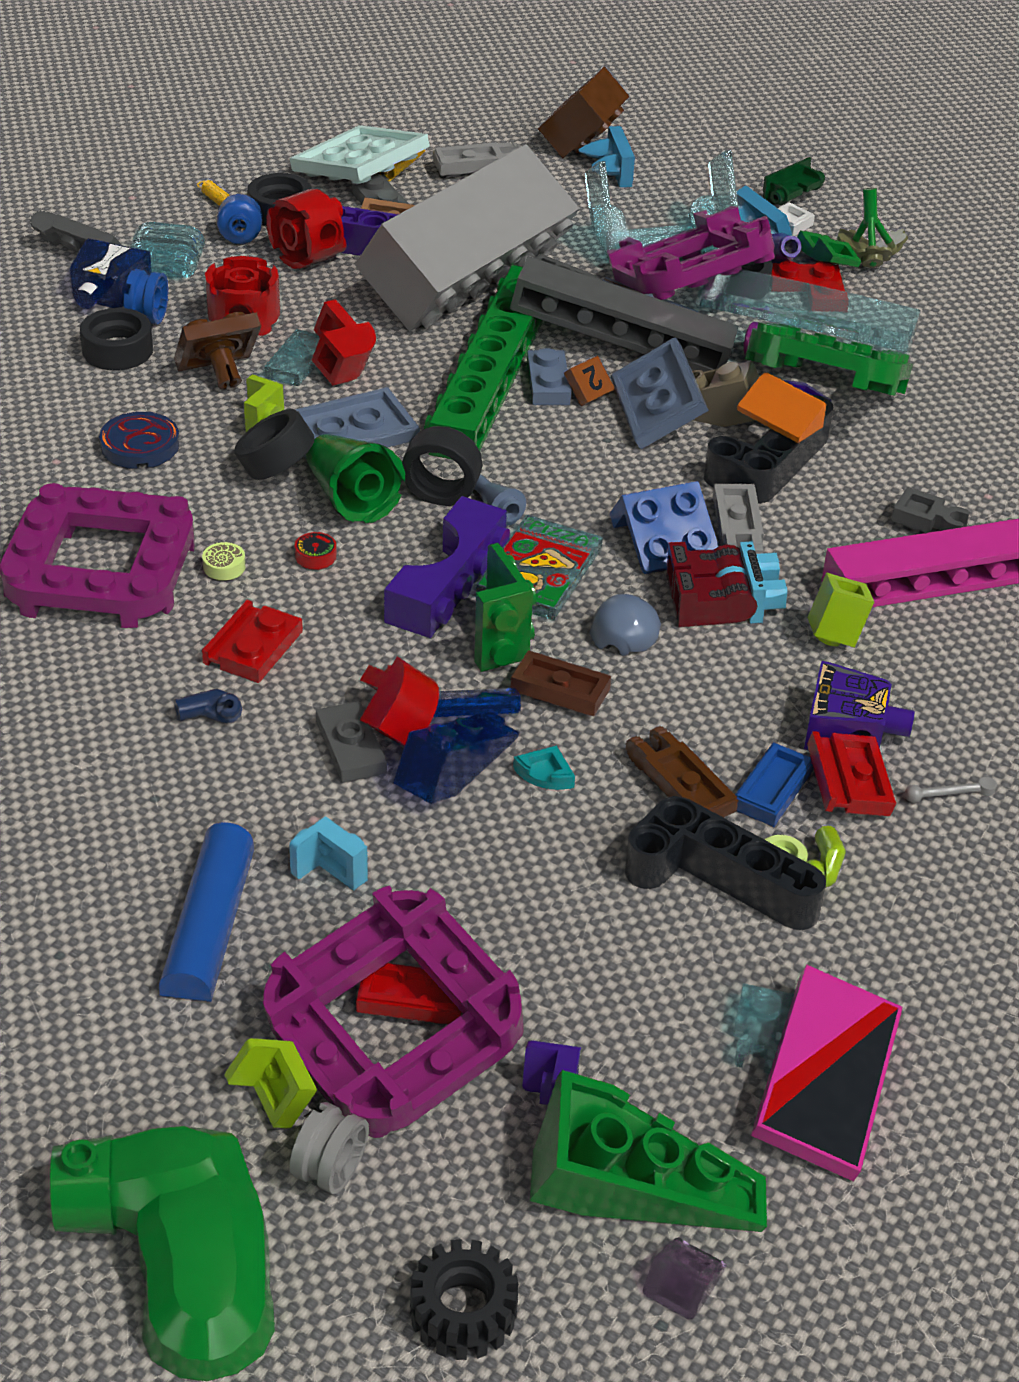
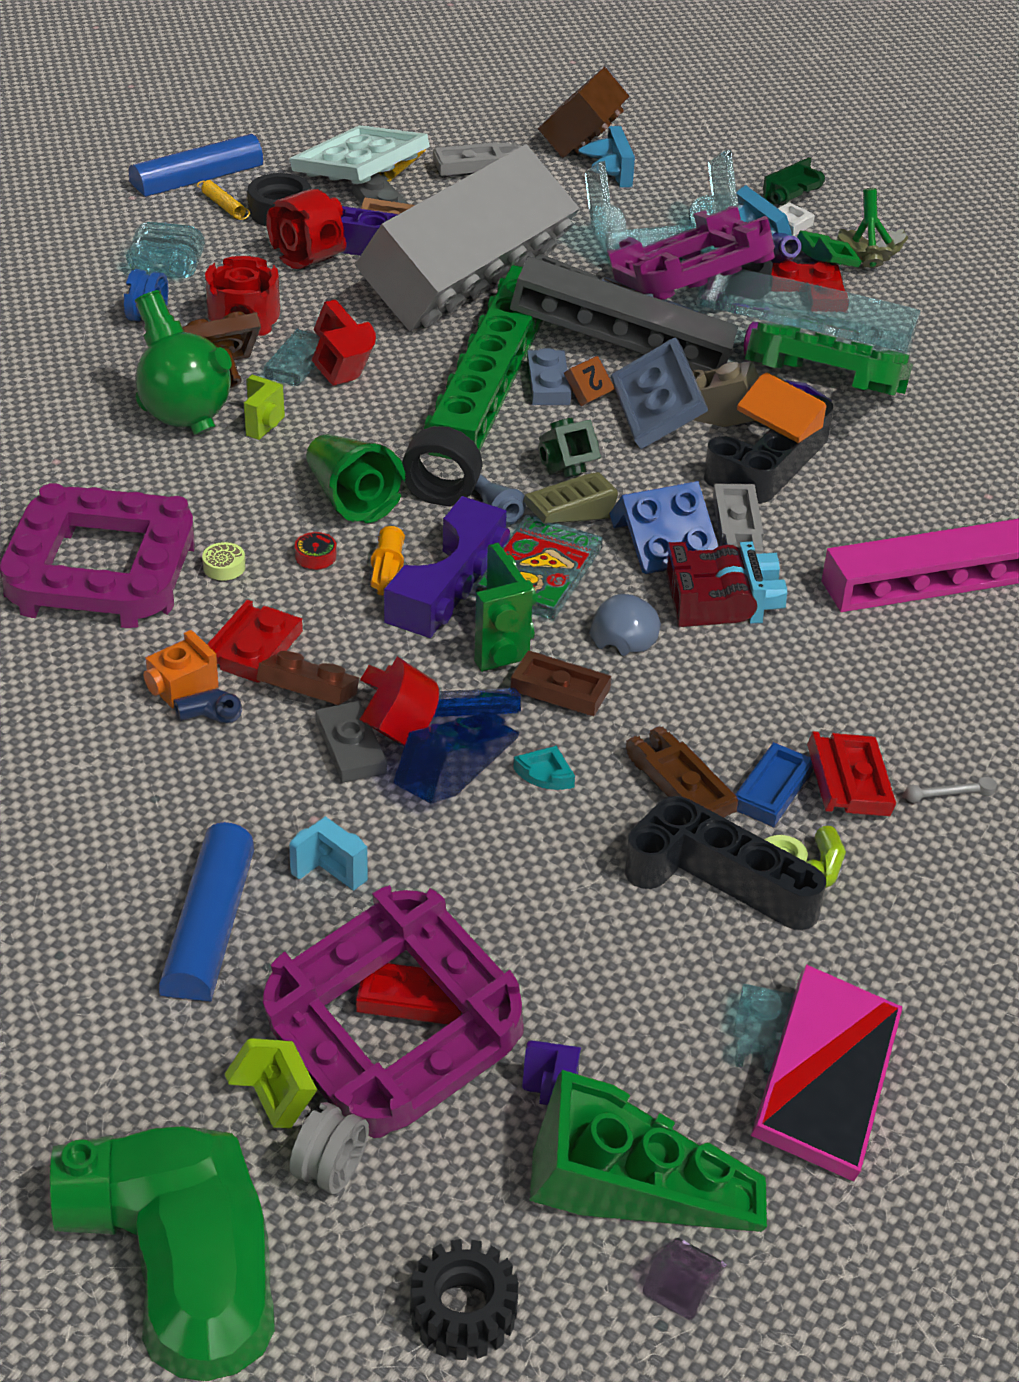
(66, 231): dark grey hinge -> none
(102, 273): clear blue torso -> none
(116, 353): black tyre -> none
(139, 439): dark blue tile -> none
(180, 373): none -> green piece
(182, 669): none -> orange brick
(196, 165): none -> blue brick
(237, 208): blue head -> none
(274, 444): black tyre -> none
(319, 681): none -> copper plate
(364, 417): sand blue tile -> none
(387, 558): none -> light orange axle
(569, 447): none -> dark green brick
(574, 500): none -> olive slope
(840, 610): lime brick -> none
(855, 705): dark purple torso -> none
(924, 511): dark grey plate -> none

